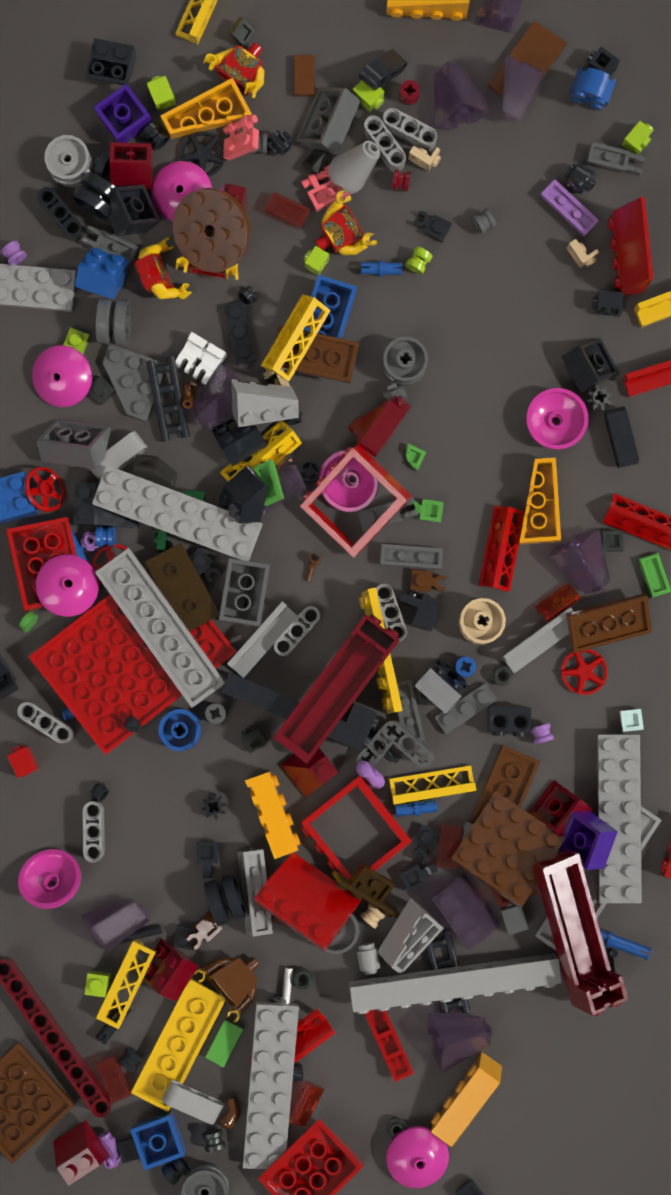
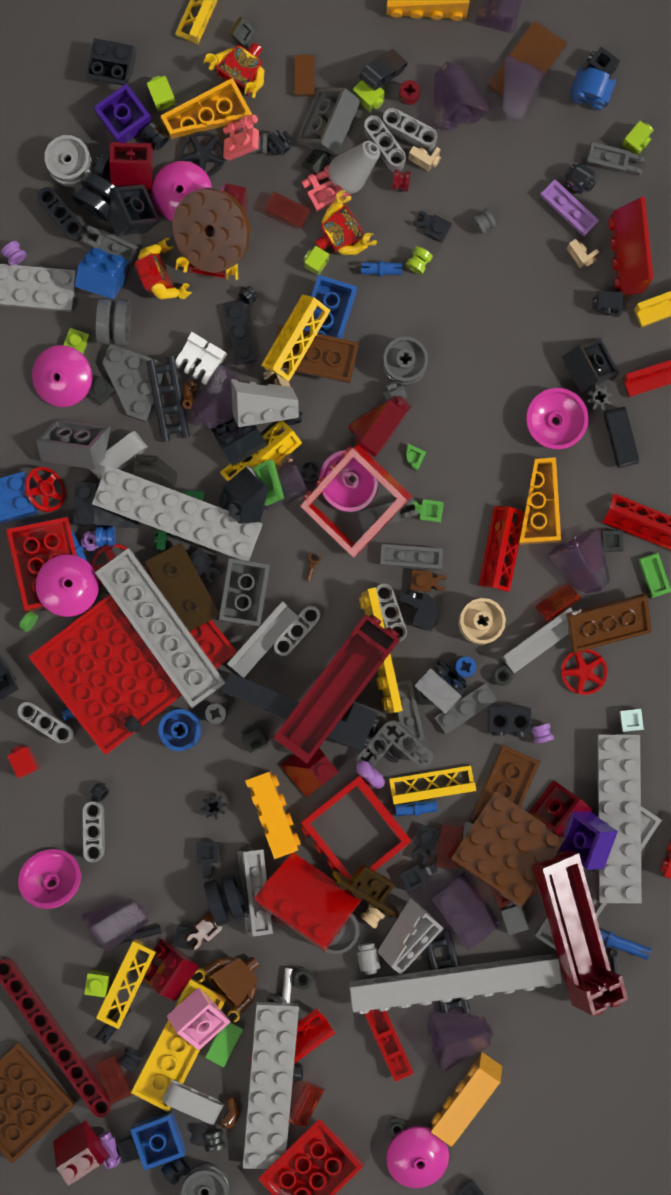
(198, 1019): none -> bright pink slope

